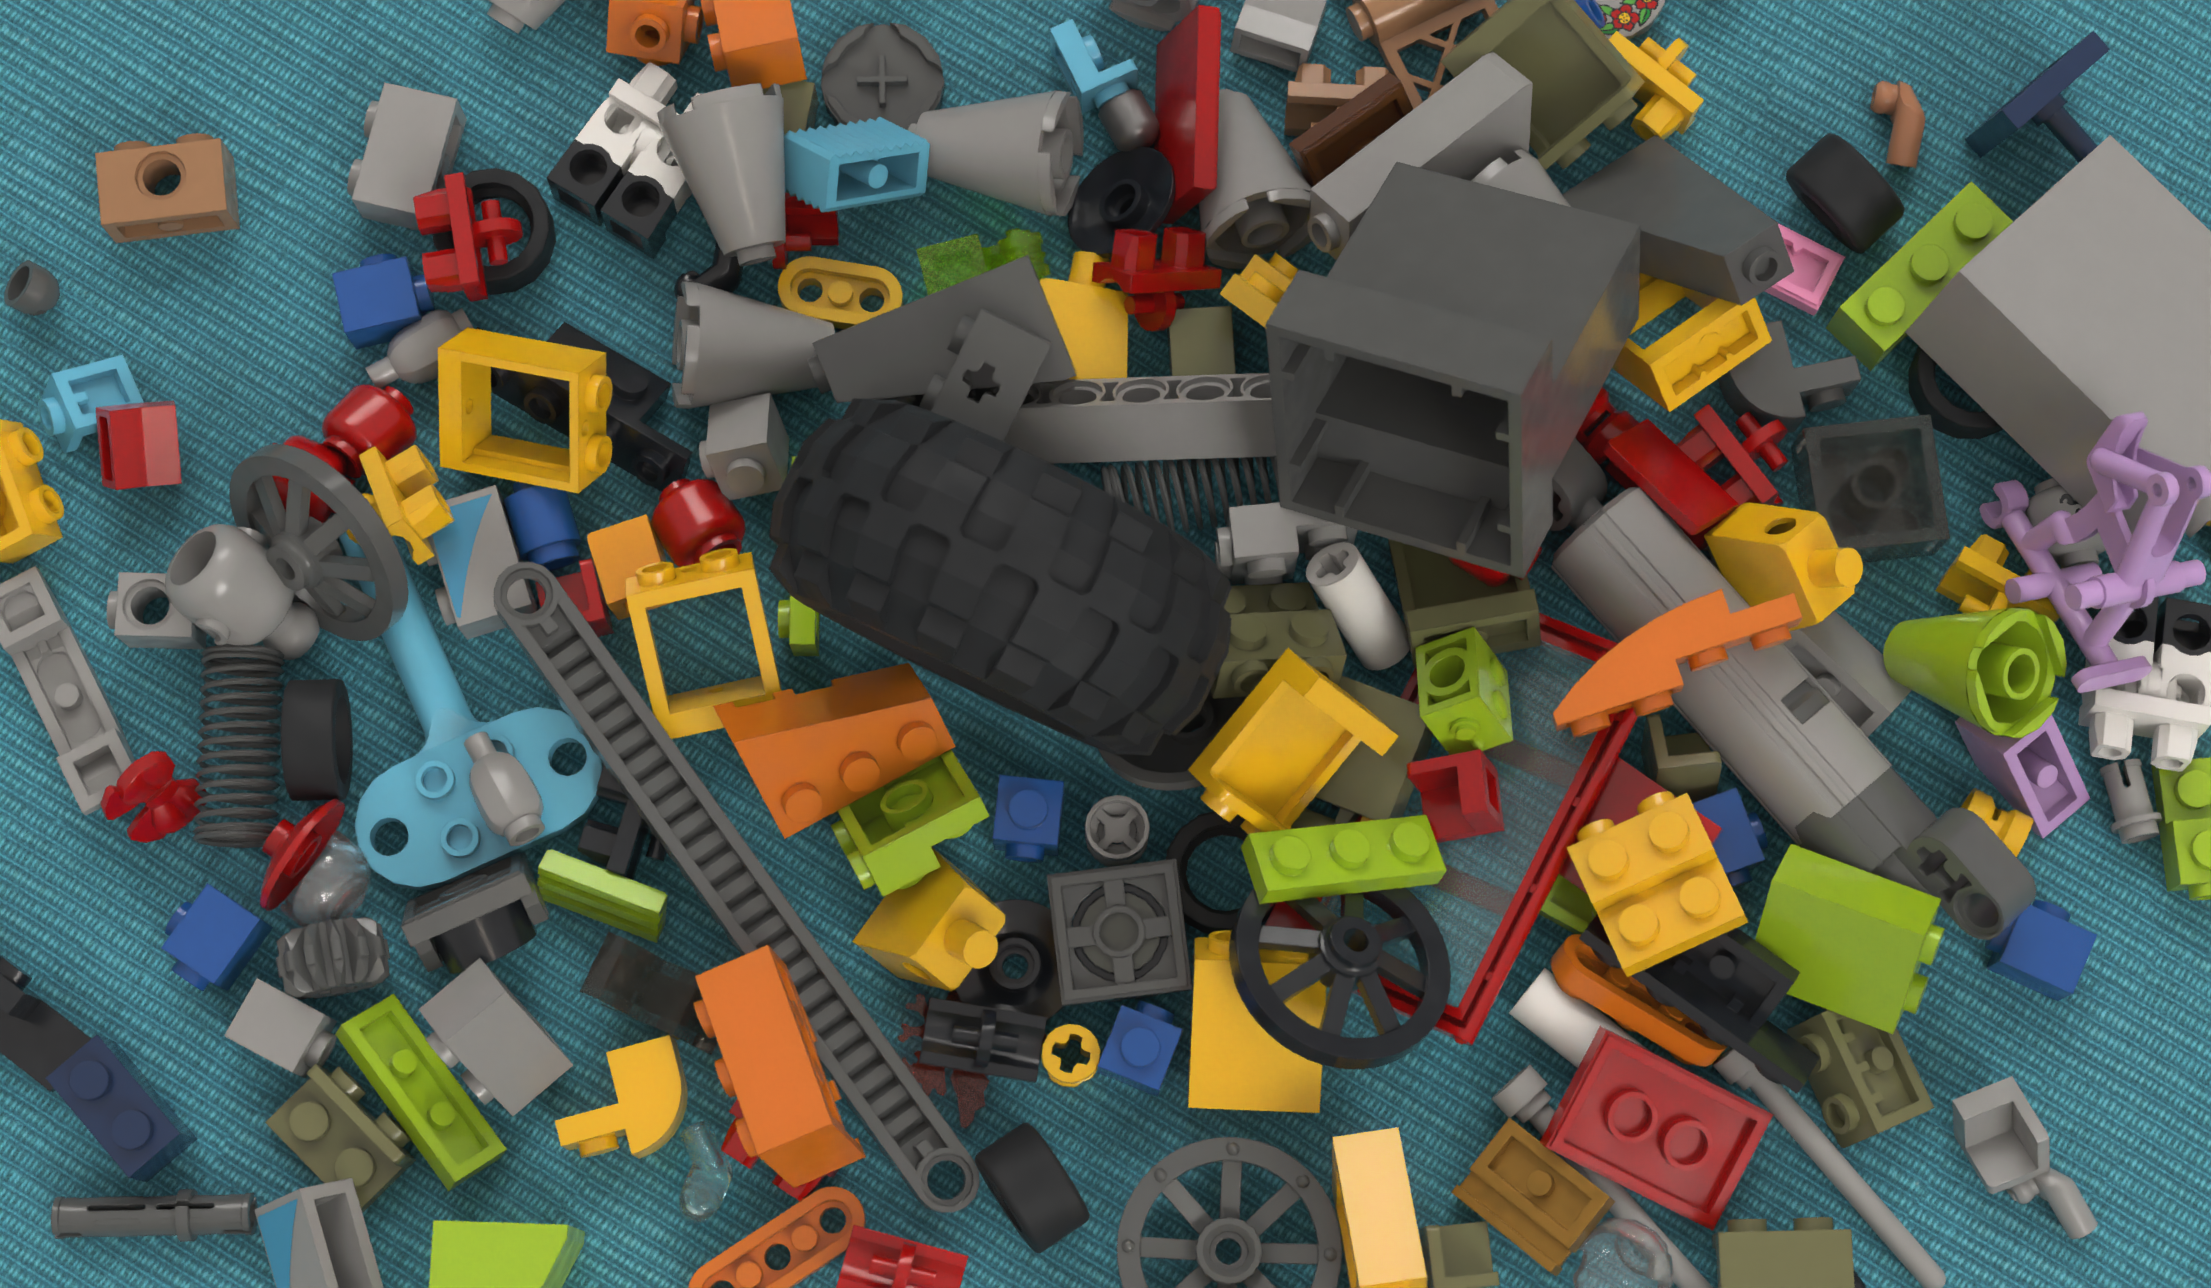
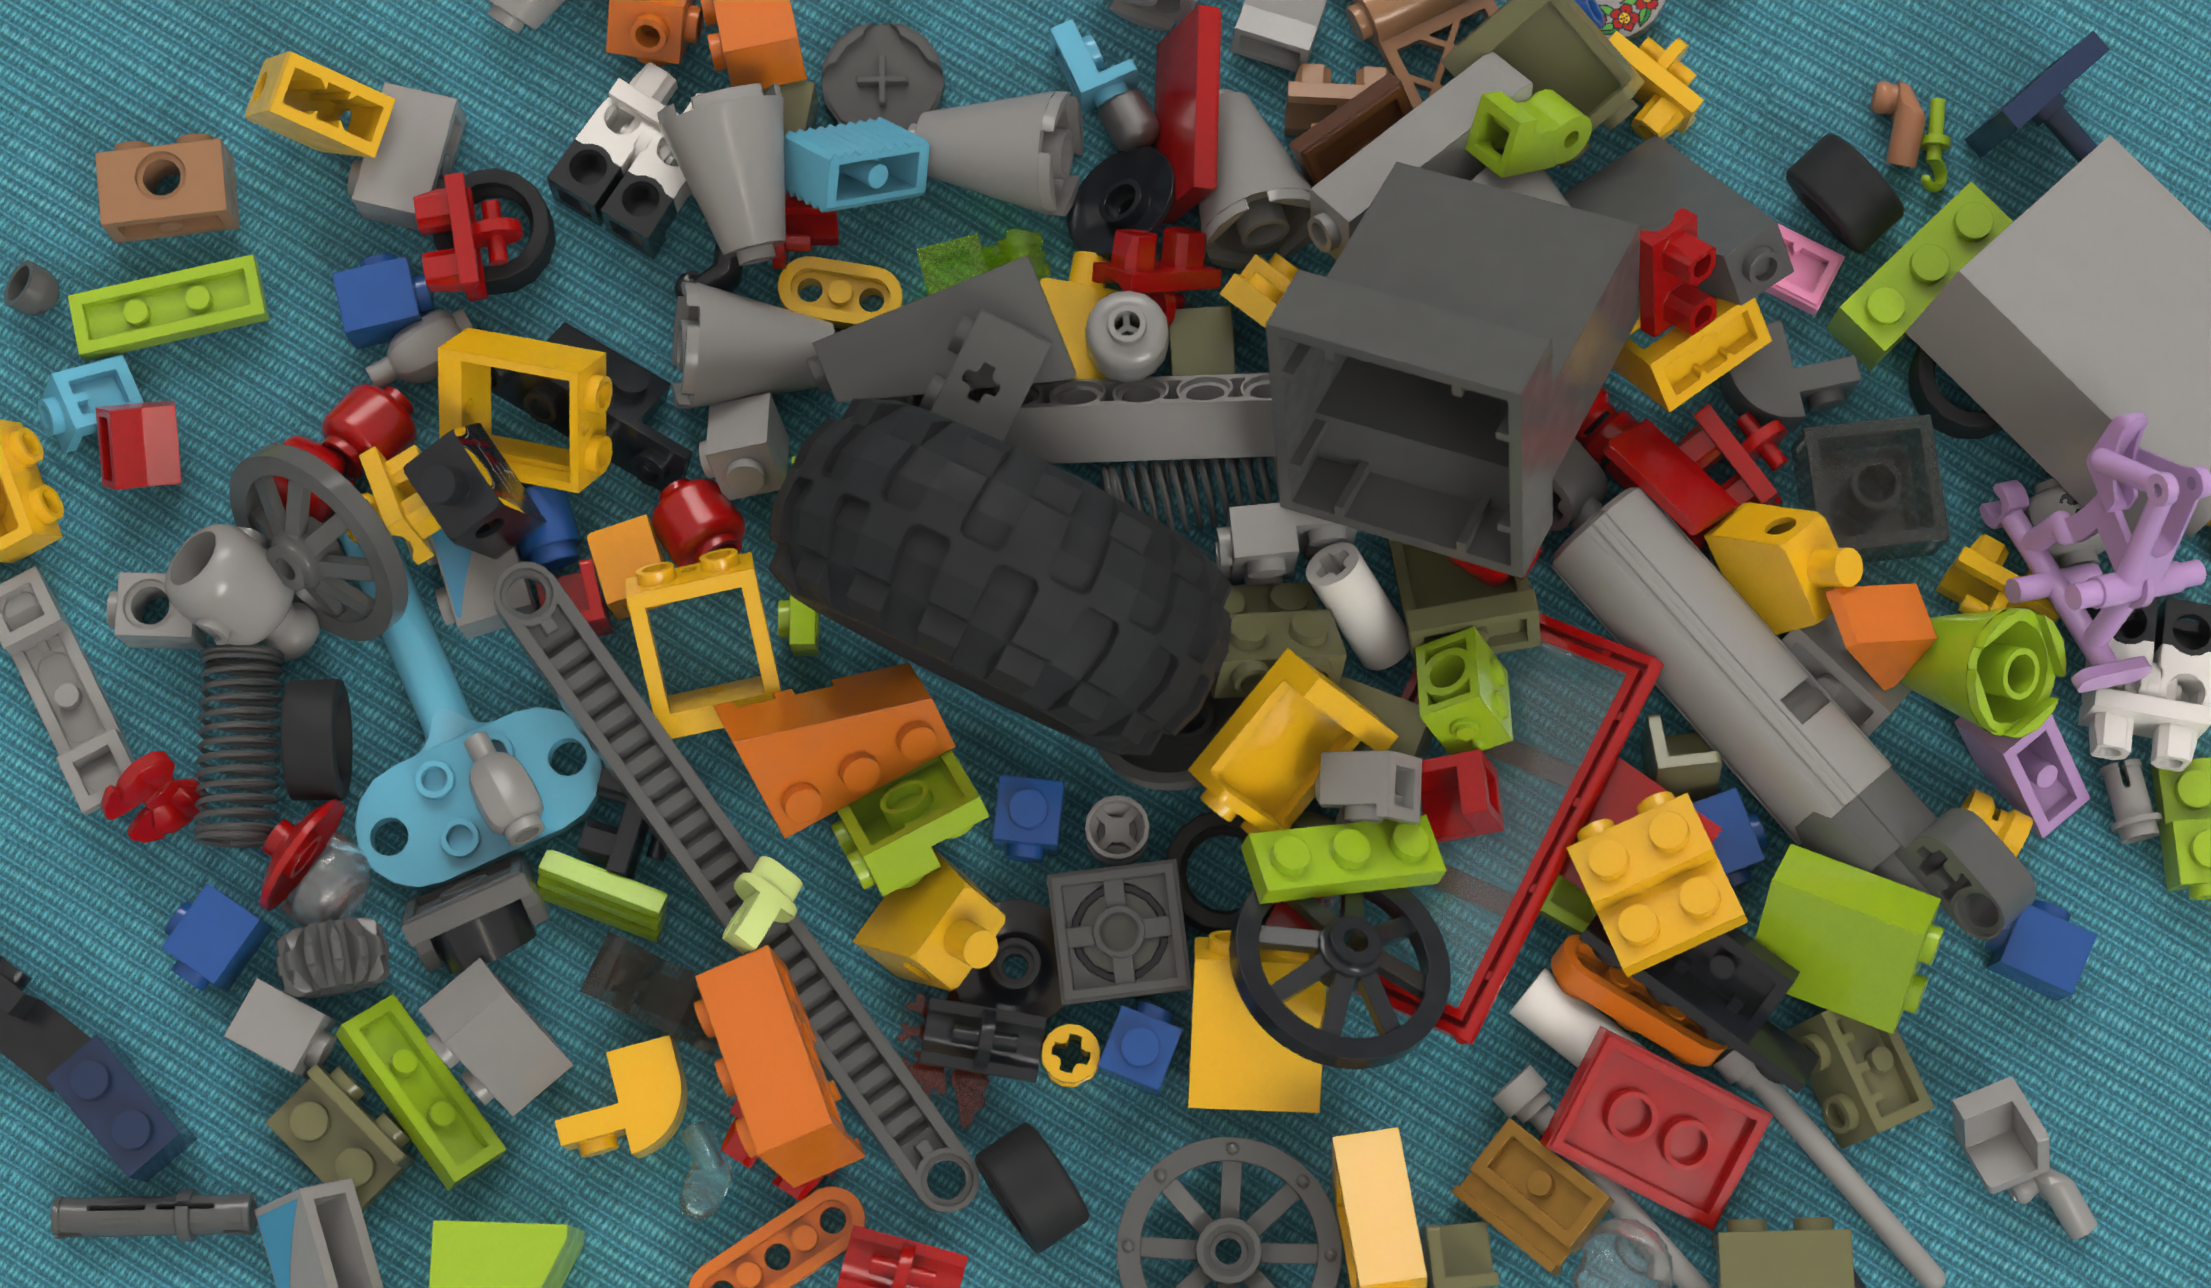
(168, 307): none -> lime plate
(307, 101): none -> yellow torso
(470, 484): none -> black torso
(767, 898): none -> yellowish green piece
(1124, 356): none -> light grey head
(1371, 785): none -> light grey brick
(1531, 132): none -> lime leg
(1644, 665): orange slope -> none
(1669, 276): none -> red hips
(1883, 628): none -> orange slope
(1934, 144): none -> lime hand

